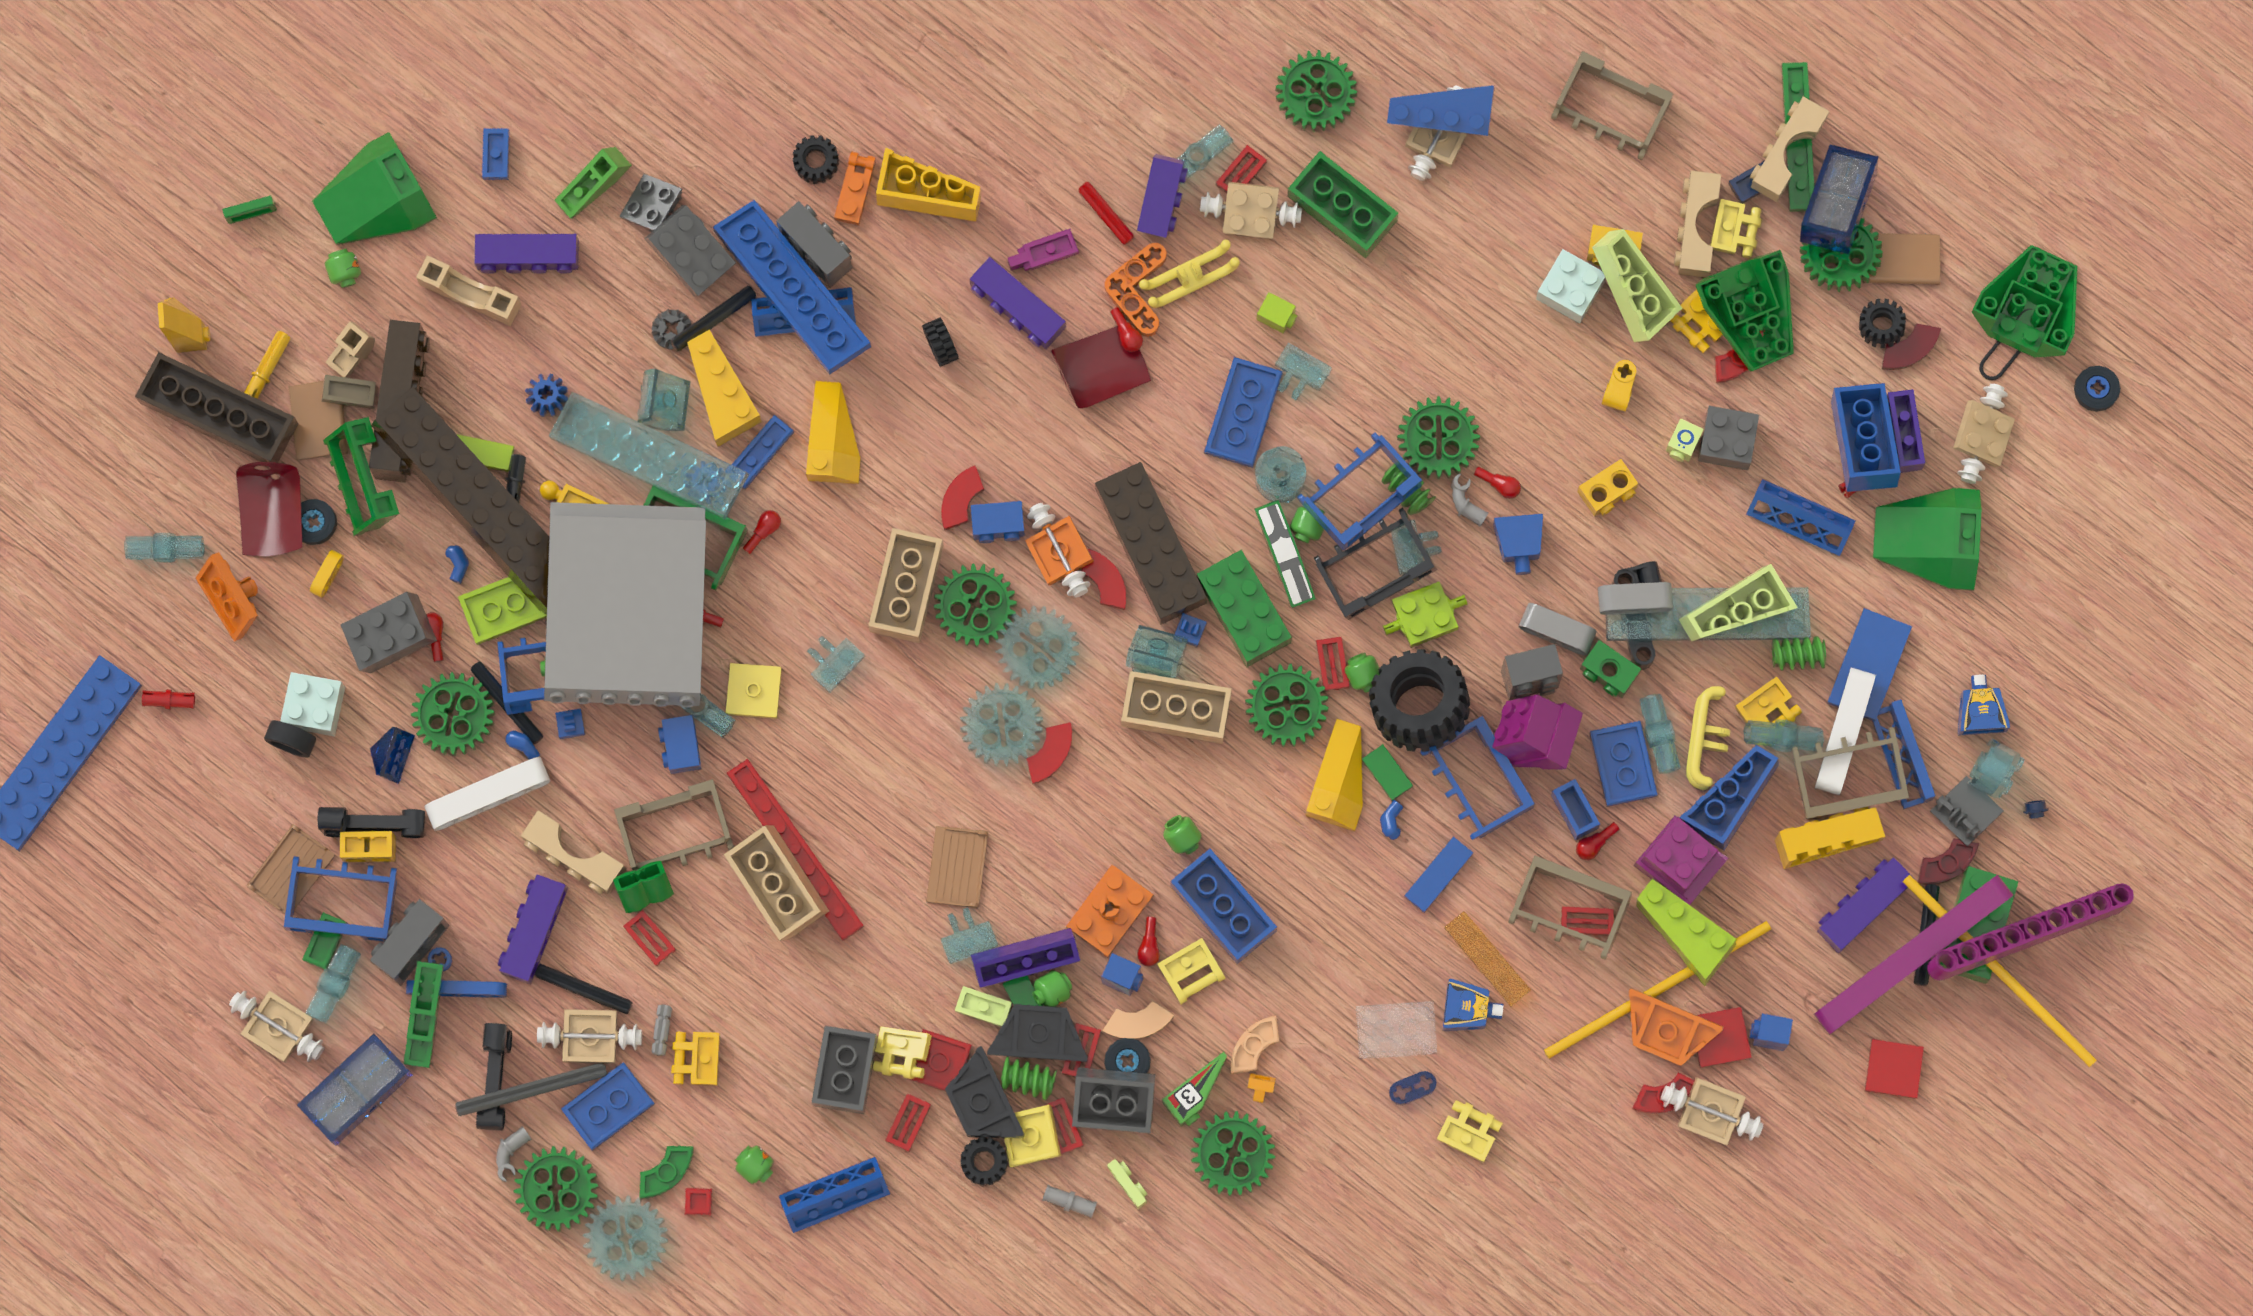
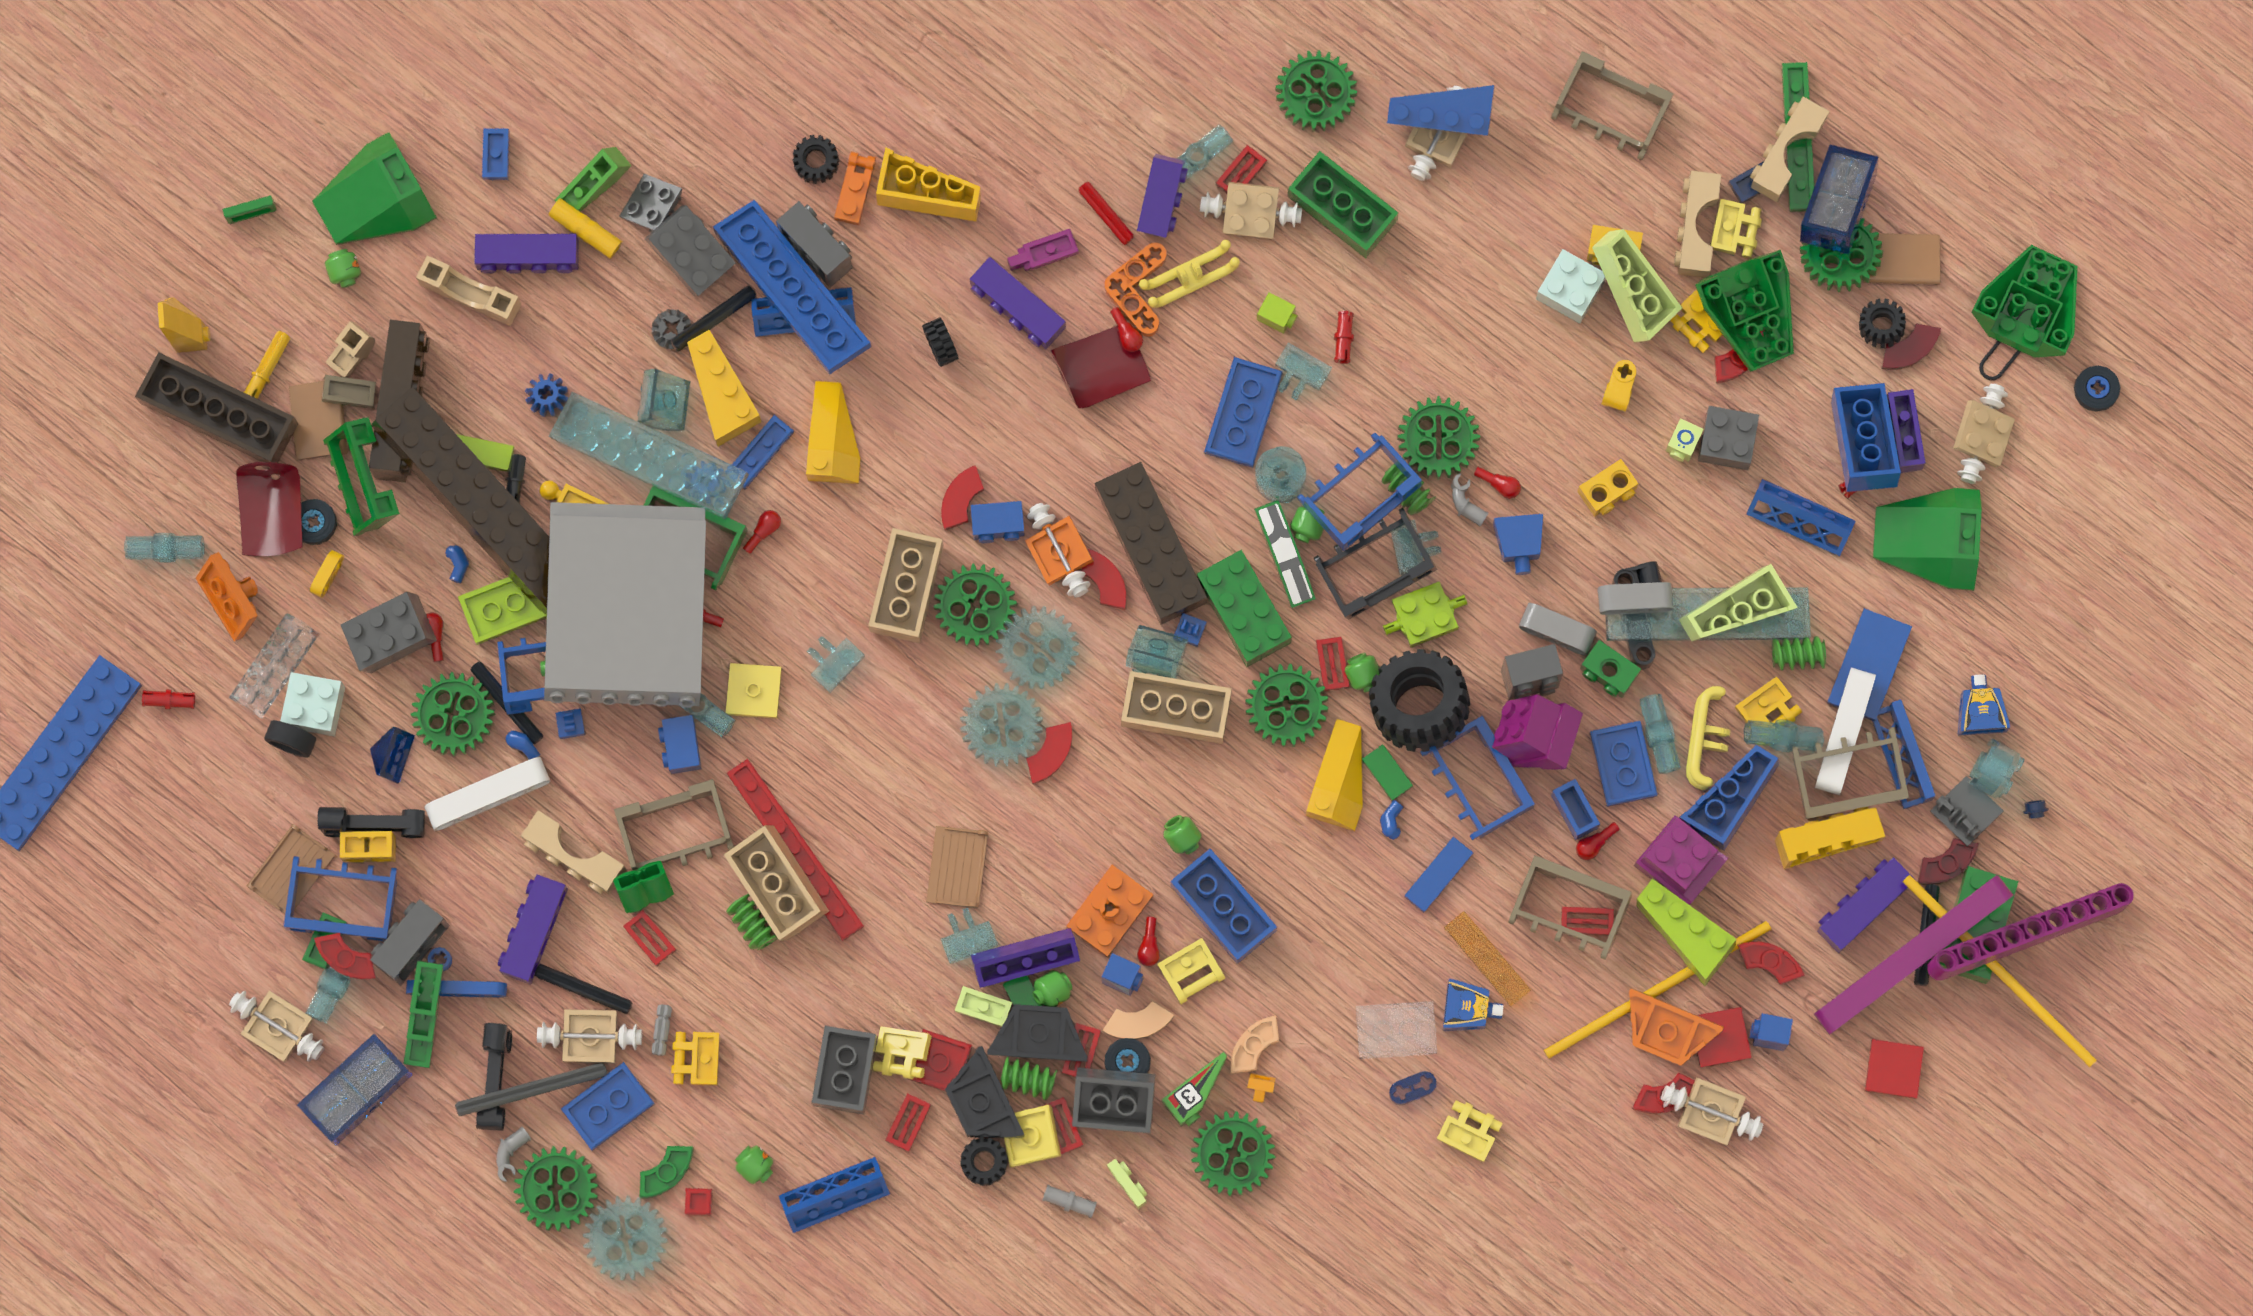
(274, 665): none -> clear brick
(344, 959): none -> red tile
(585, 228): none -> yellow axle
(751, 923): none -> bright green piece
(1344, 337): none -> red pin
(1771, 958): none -> red tile

